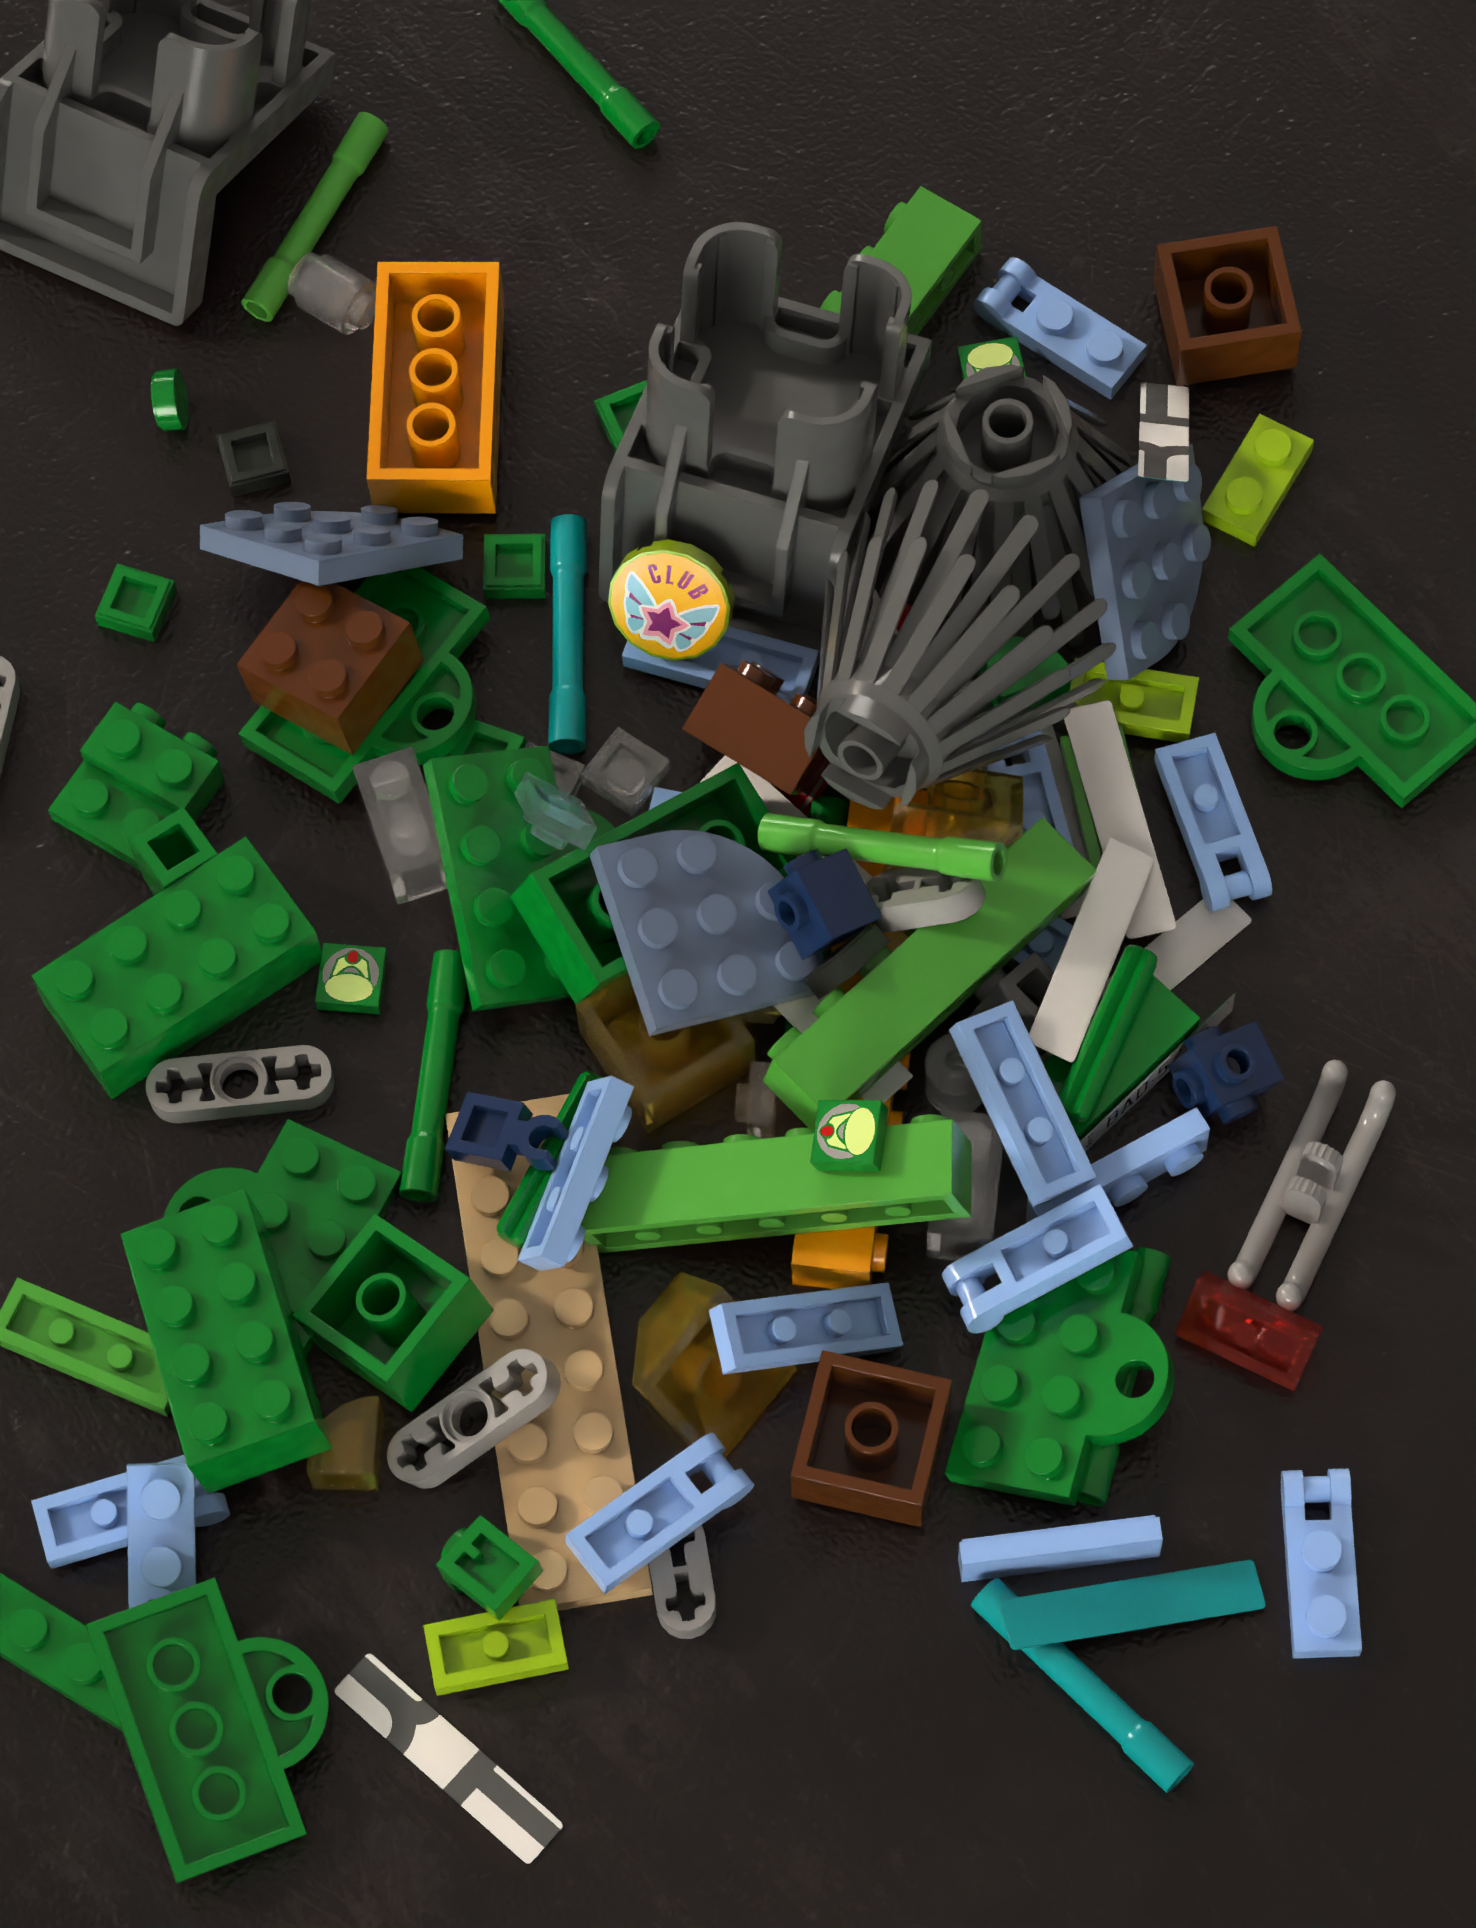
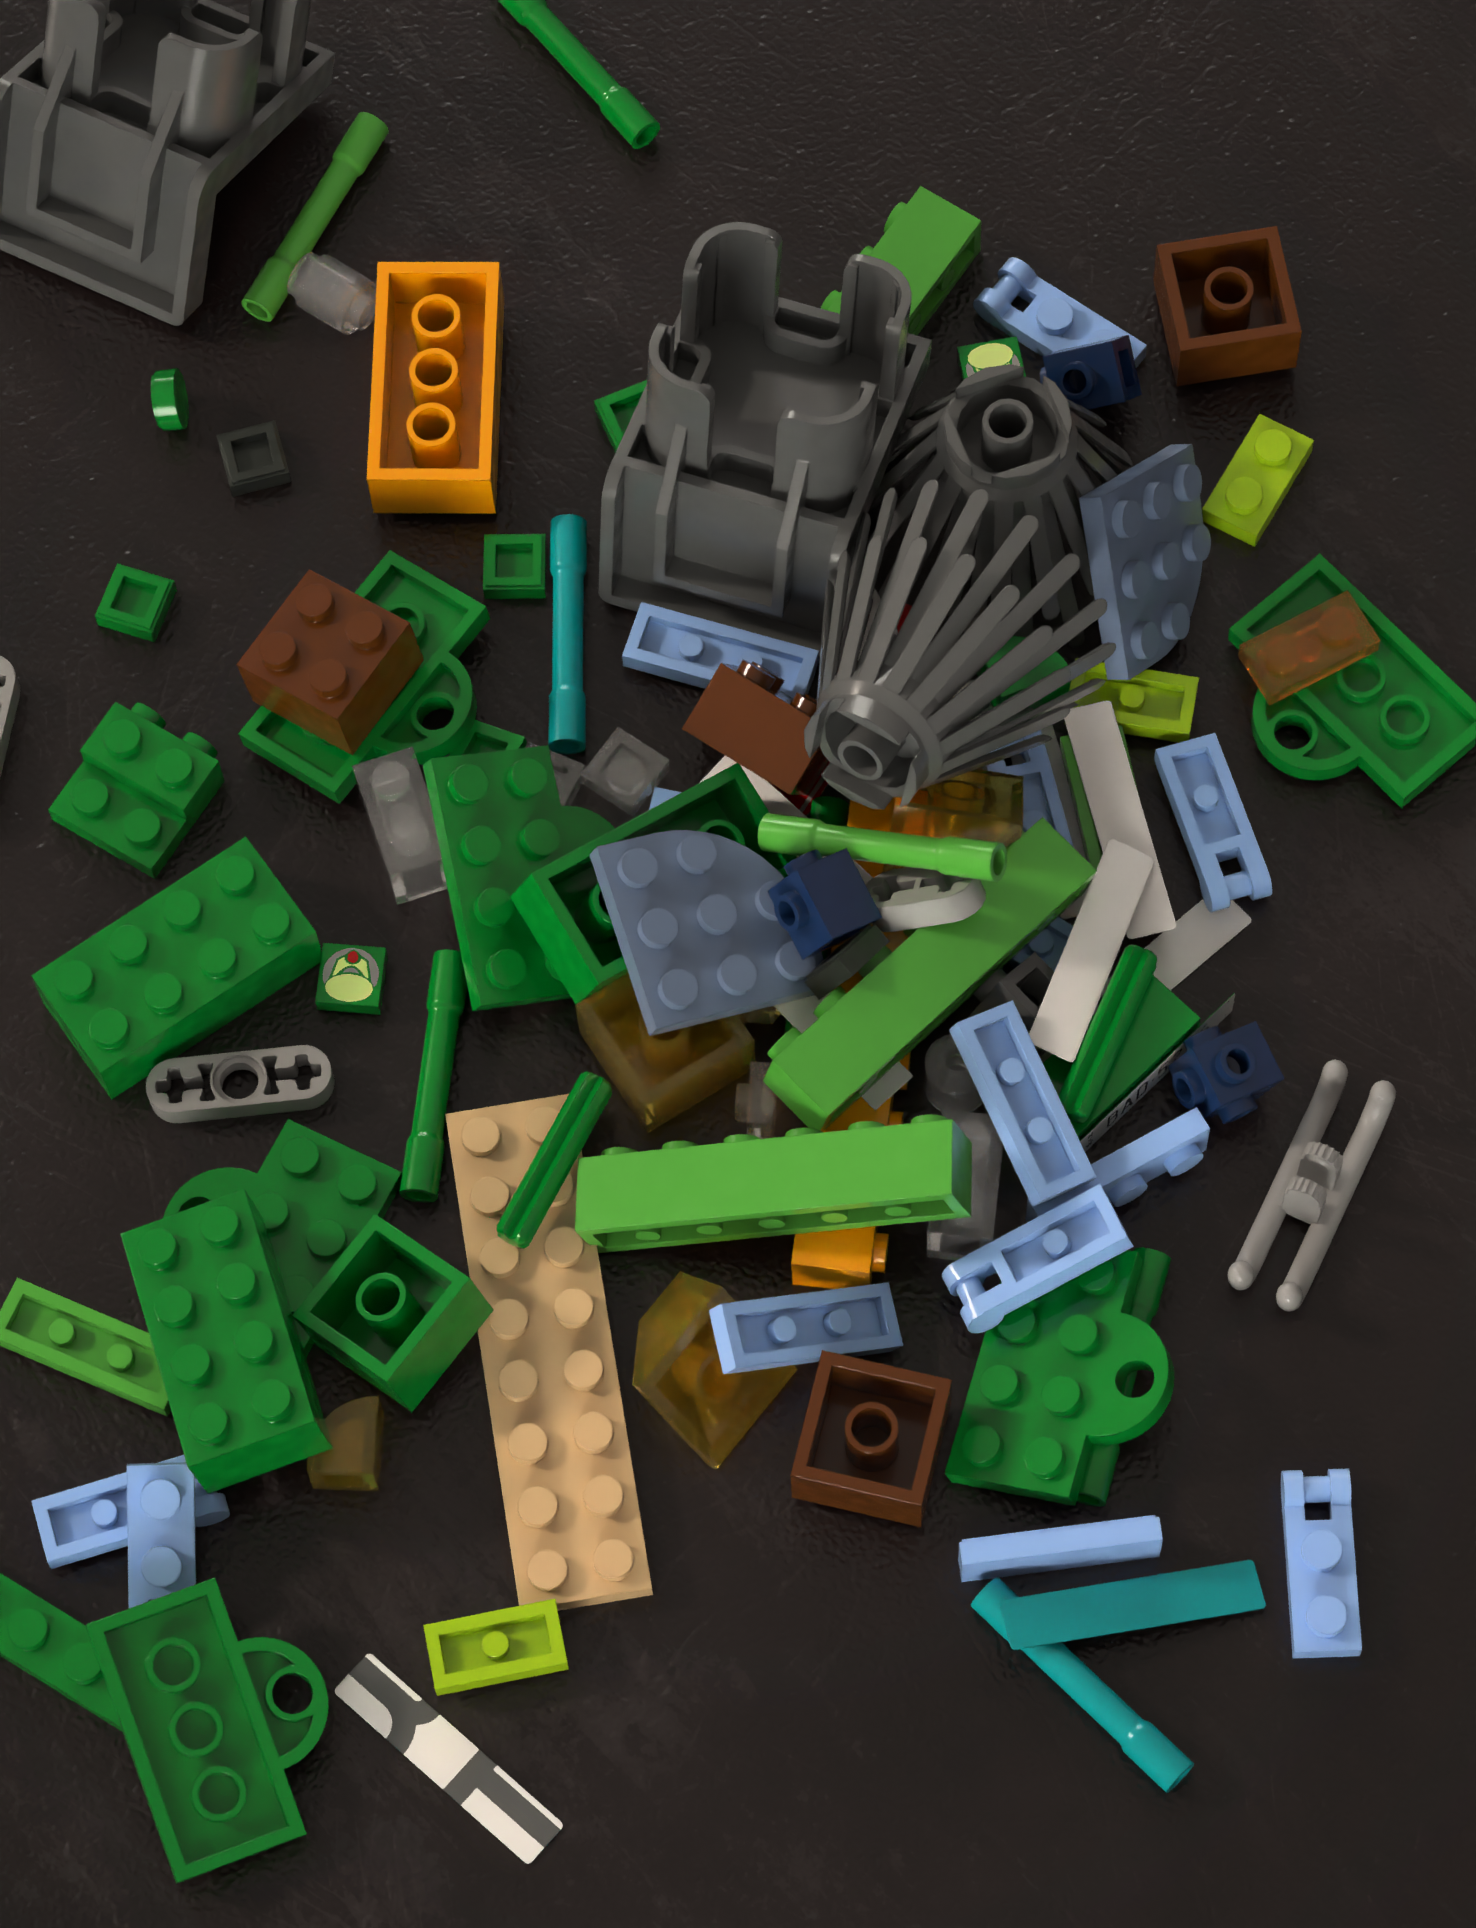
(170, 850): green brick -> none
(330, 544): sand blue plate -> none
(446, 1414): light grey beam -> none
(487, 1567): green bracket -> none
(497, 1129): dark blue plate -> none
(554, 814): clear light blue plate -> none
(579, 1174): light blue plate -> none
(656, 1513): light blue plate -> none
(671, 600): tile -> none
(701, 1586): light grey beam -> none
(849, 1135): tile -> none
(1094, 372): none -> dark blue brick
(1164, 432): sticker -> none
(1248, 1330): clear red plate -> none
(1308, 647): none -> clear orange plate

